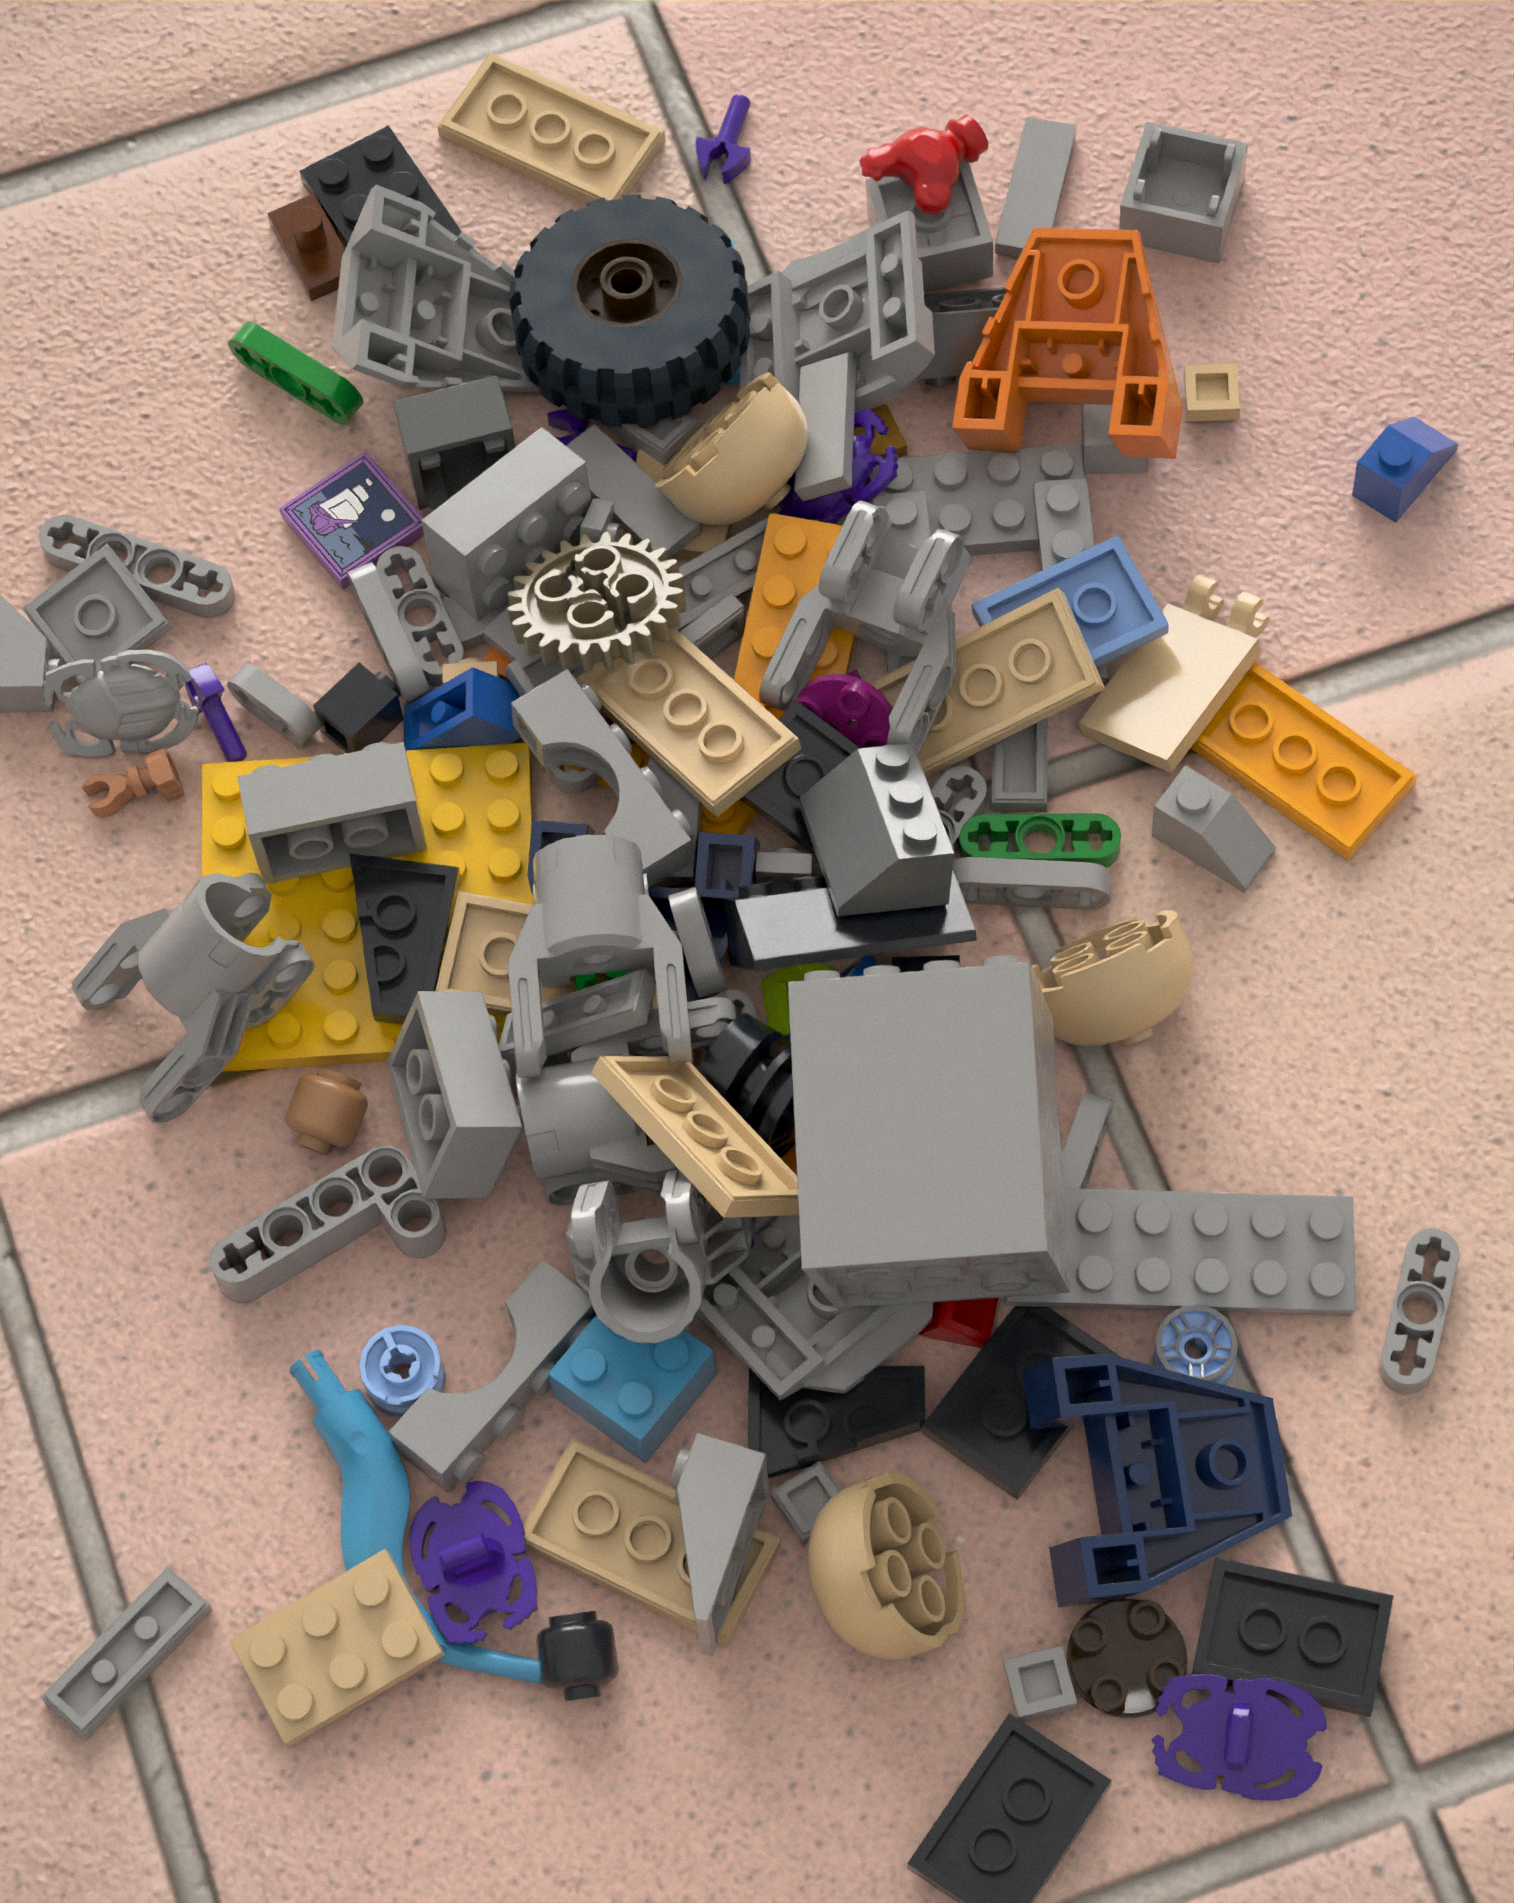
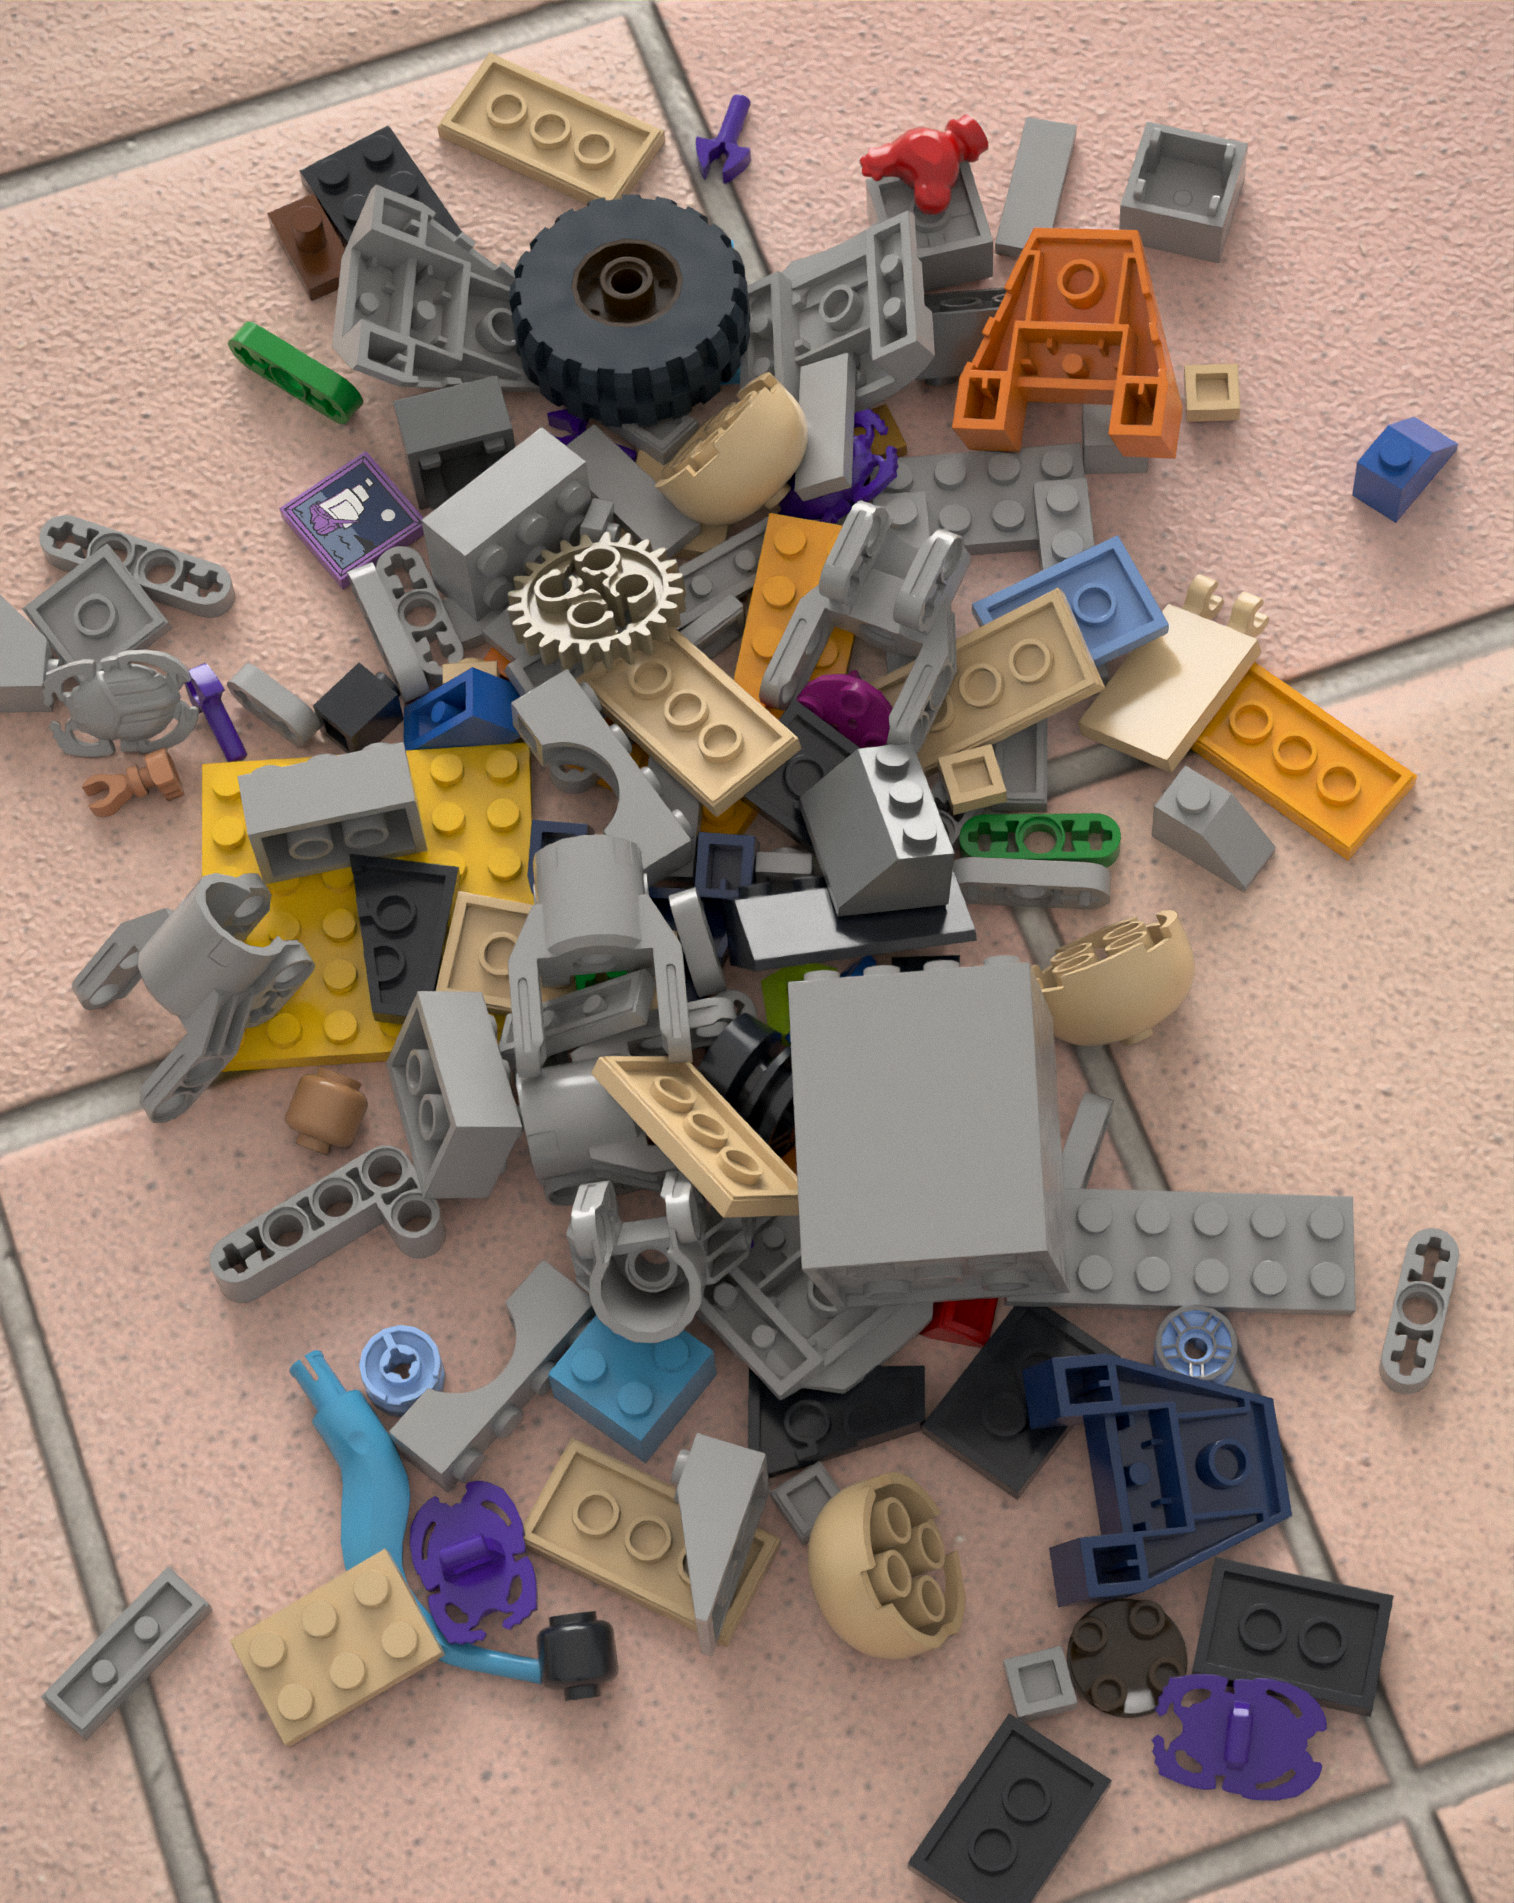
(972, 779): none -> tan plate

